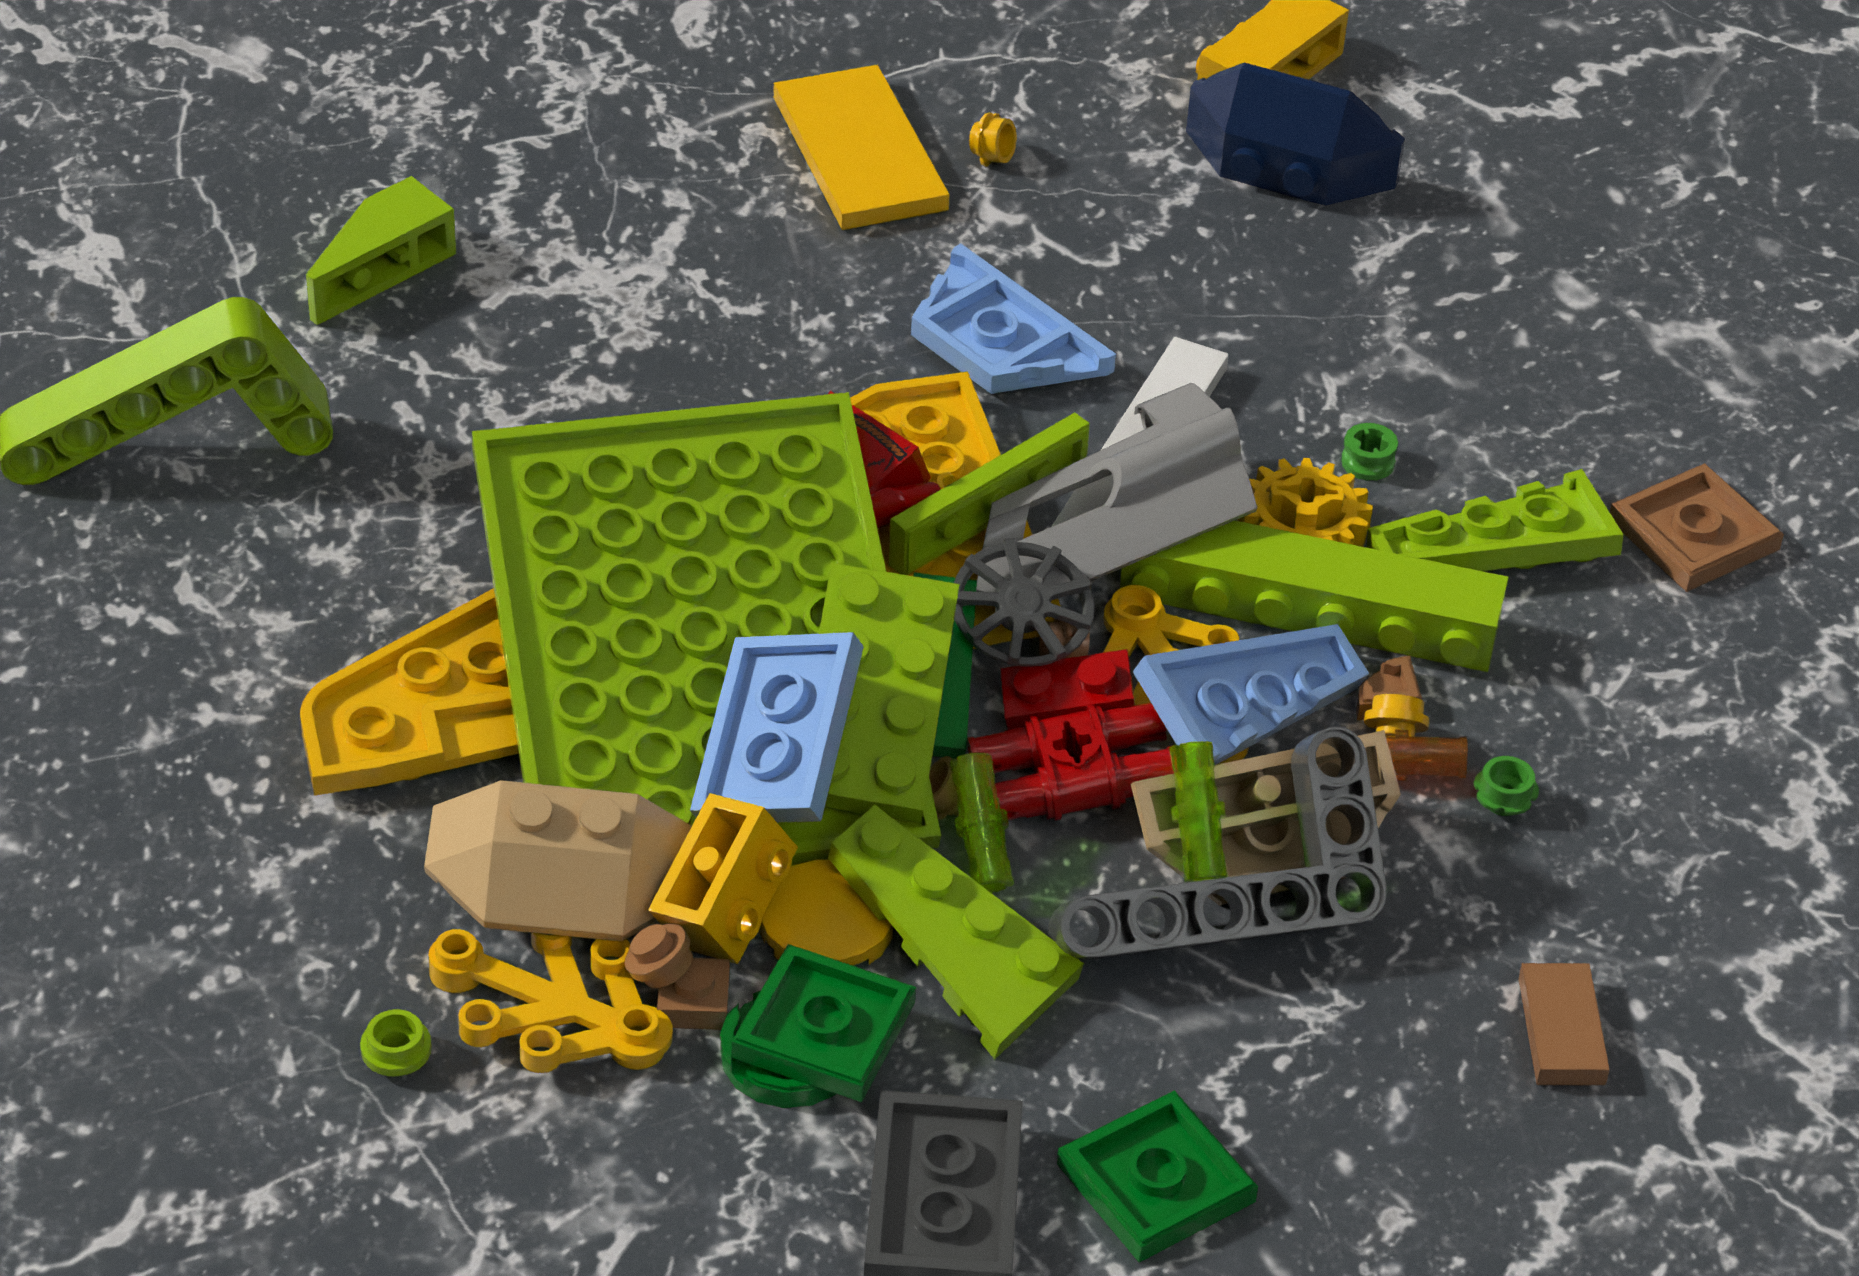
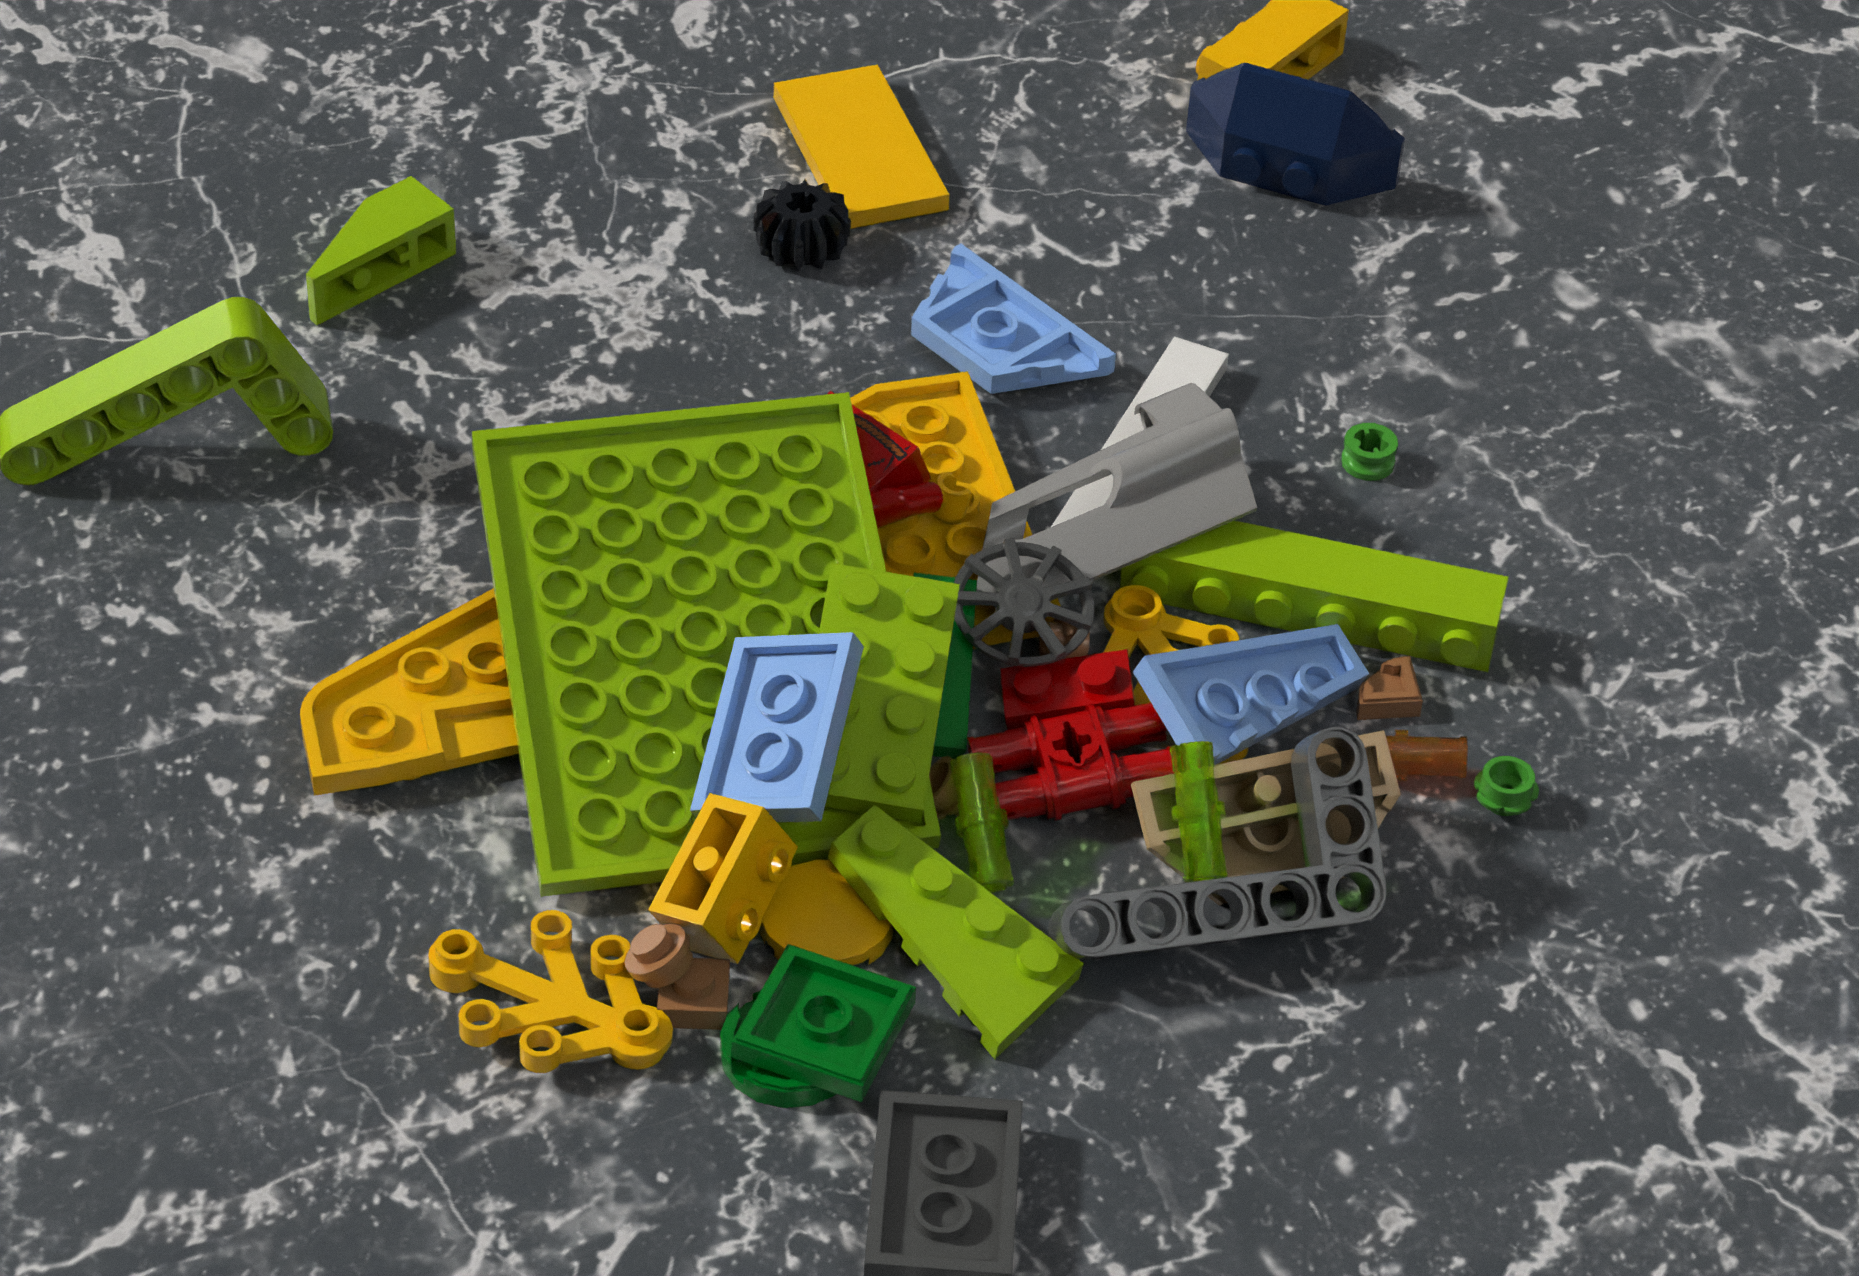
(395, 1043): lime plate -> none
(553, 858): tan wedge -> none
(802, 224): none -> black gear
(965, 505): lime tile -> none
(993, 139): yellow plate -> none
(1157, 1176): green tile -> none
(1311, 502): yellow gear -> none
(1397, 713): yellow plate -> none
(1518, 532): lime wing -> none
(1563, 1024): medium nougat tile -> none
(1696, 527): medium nougat tile -> none

